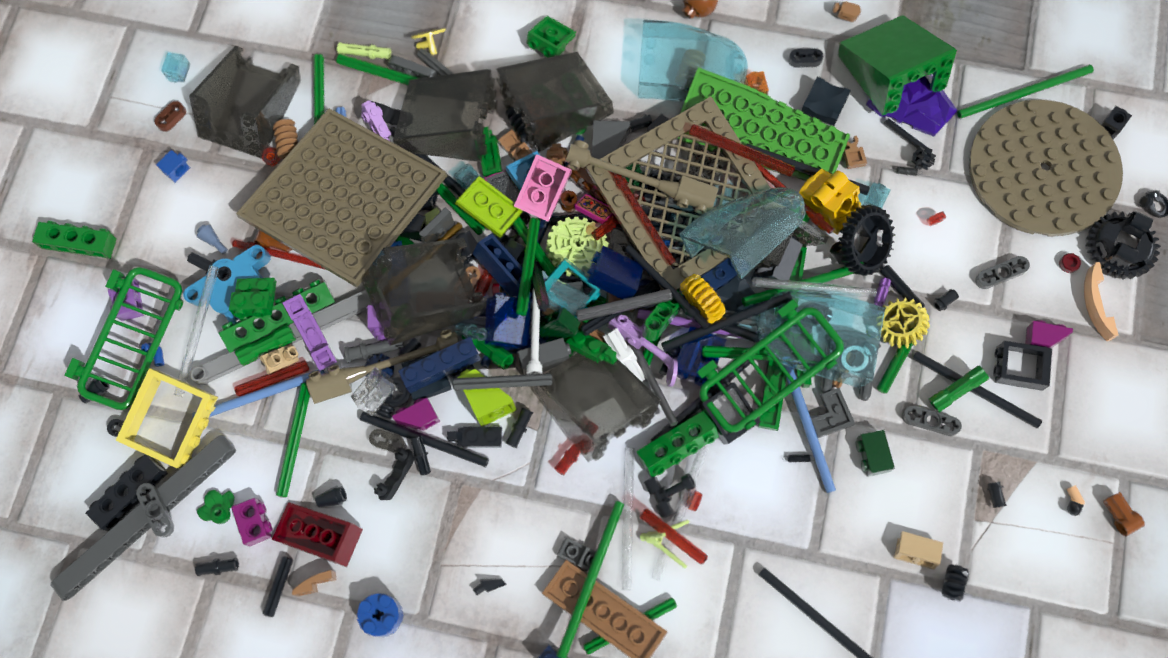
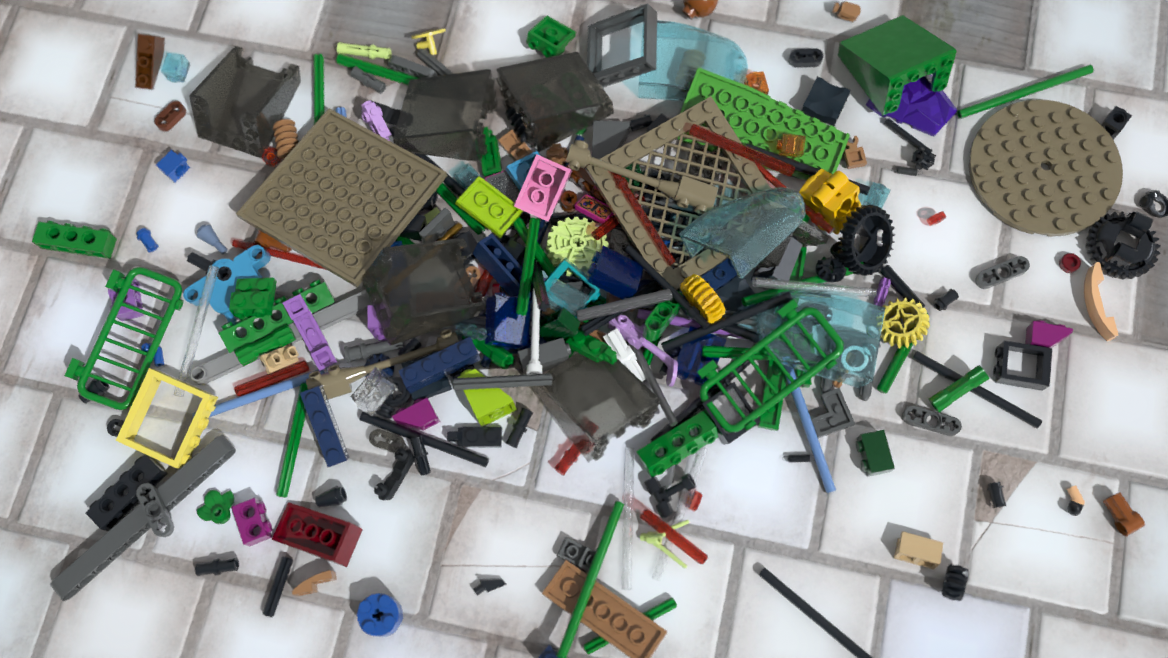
(145, 237): none -> blue pin
(149, 59): none -> reddish brown slope
(324, 425): none -> dark blue brick
(368, 80): none -> dark grey pin
(632, 68): none -> dark grey window
(791, 145): none -> clear orange brick
(824, 272): none -> black gear

